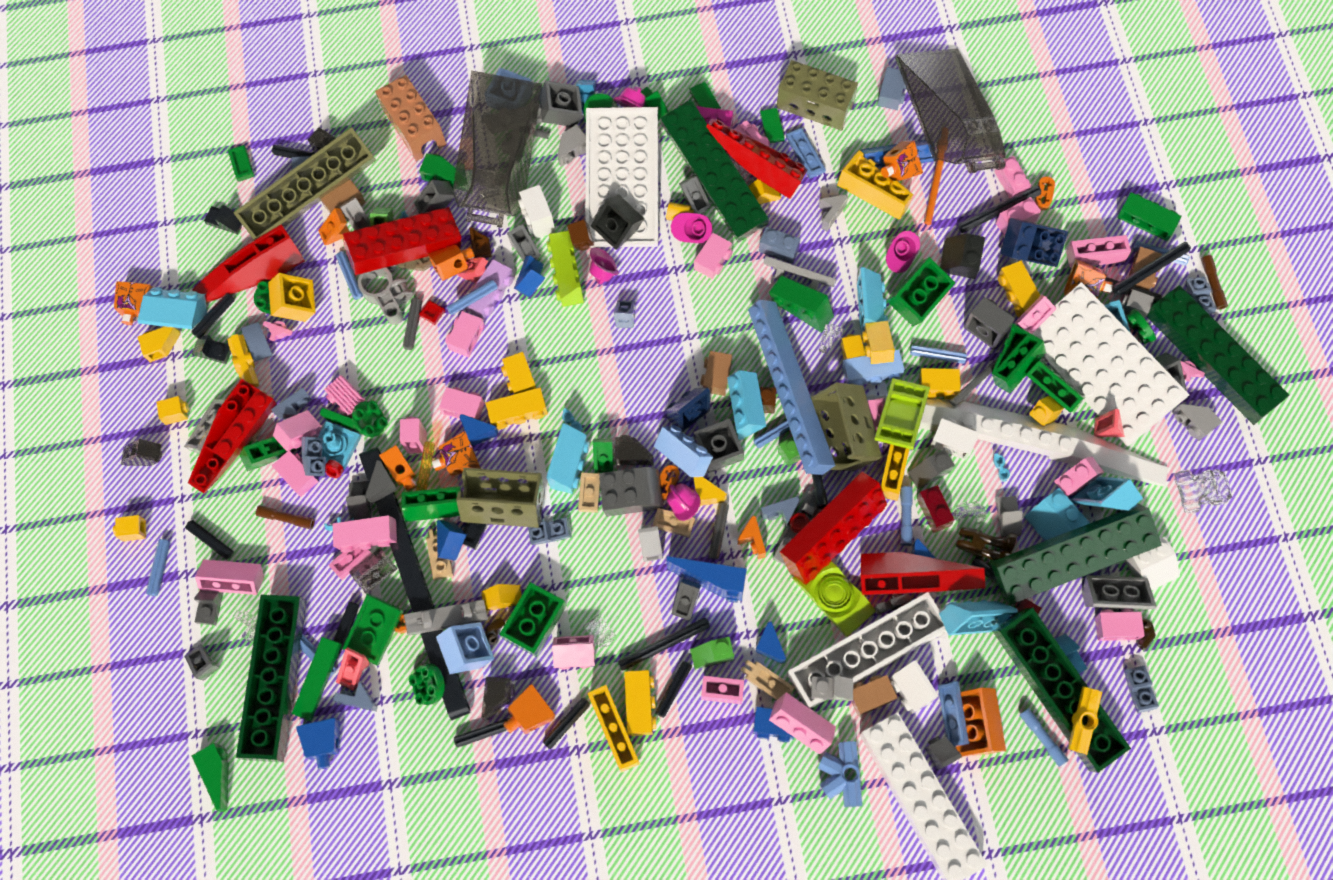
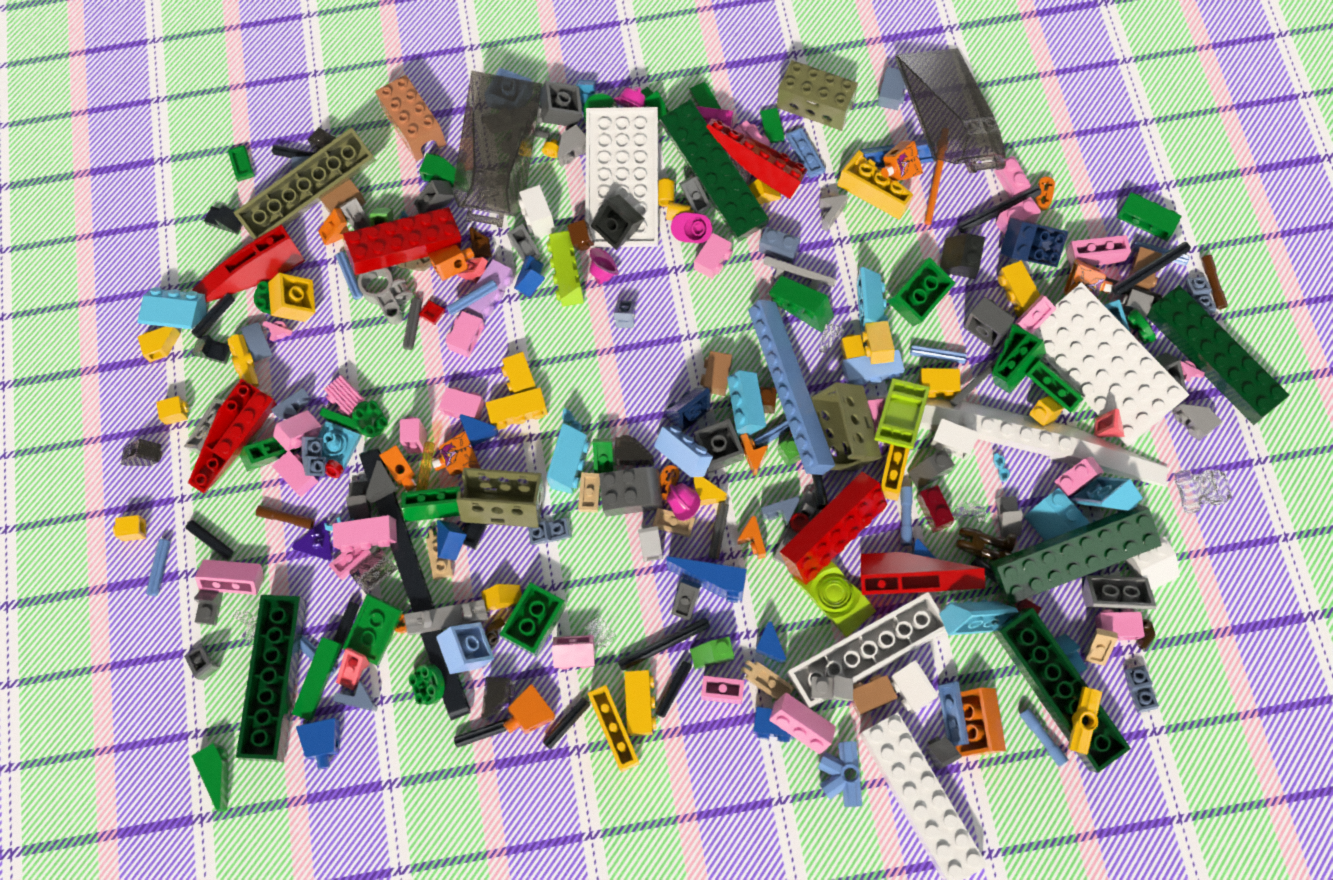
(129, 299): orange torso -> none
(316, 542): none -> dark purple piece
(551, 148): none -> yellow tile
(666, 192): none -> yellow brick
(753, 457): none -> orange slope
(896, 601): dark grey plate -> none
(902, 251): dark pink piece -> none
(1101, 646): none -> tan plate

